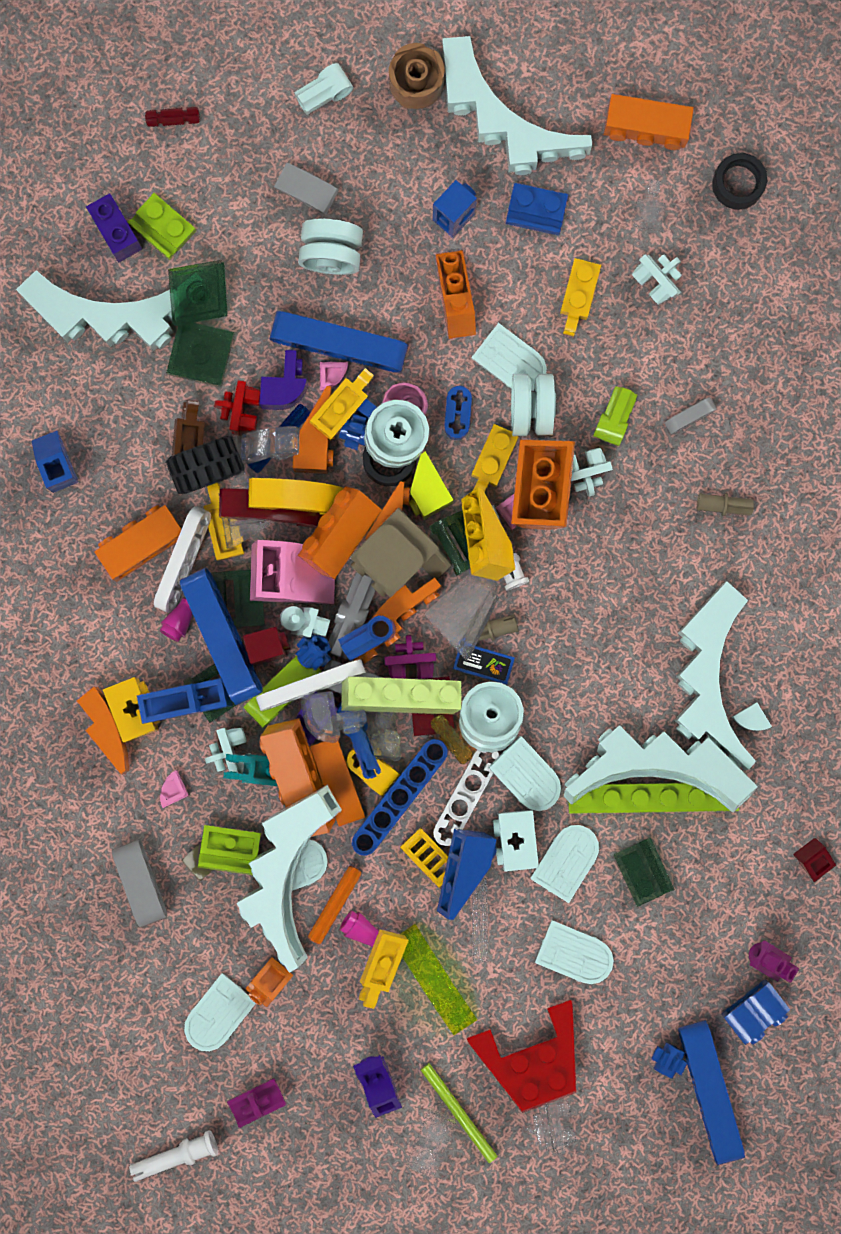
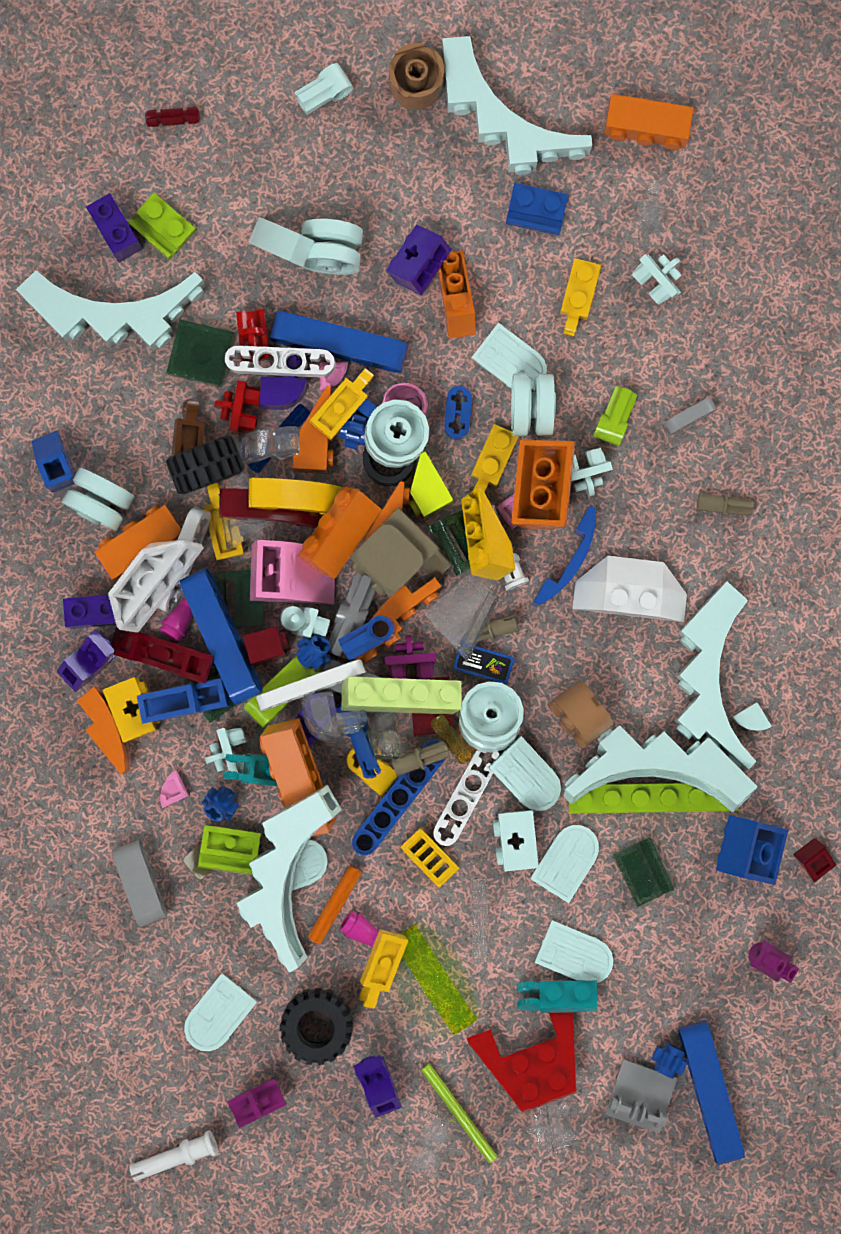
(87, 661): none -> dark purple brick
(88, 612): none -> dark purple brick
(97, 500): none -> light aqua wheel
(150, 581): none -> white wedge
(162, 654): none -> dark red slope
(197, 292): clear green plate -> none
(220, 804): none -> blue gear
(252, 331): none -> red hips
(268, 983): orange bracket -> none
(280, 361): none -> white beam
(281, 241): none -> light aqua slope
(306, 188): light grey slope -> none
(316, 1051): none -> black tyre
(336, 774): orange slope -> none
(418, 259): none -> dark purple brick
(420, 758): none -> dark tan axle
(454, 208): blue brick -> none
(466, 866): blue slope -> none
(559, 996): none -> teal hinge
(581, 714): none -> medium nougat brick
(586, 531): none -> blue slope
(631, 589): none -> white wedge
(641, 1096): none -> light grey hinge
(751, 850): none -> blue slope
(752, 164): black tyre -> none
(756, 1012): blue brick -> none

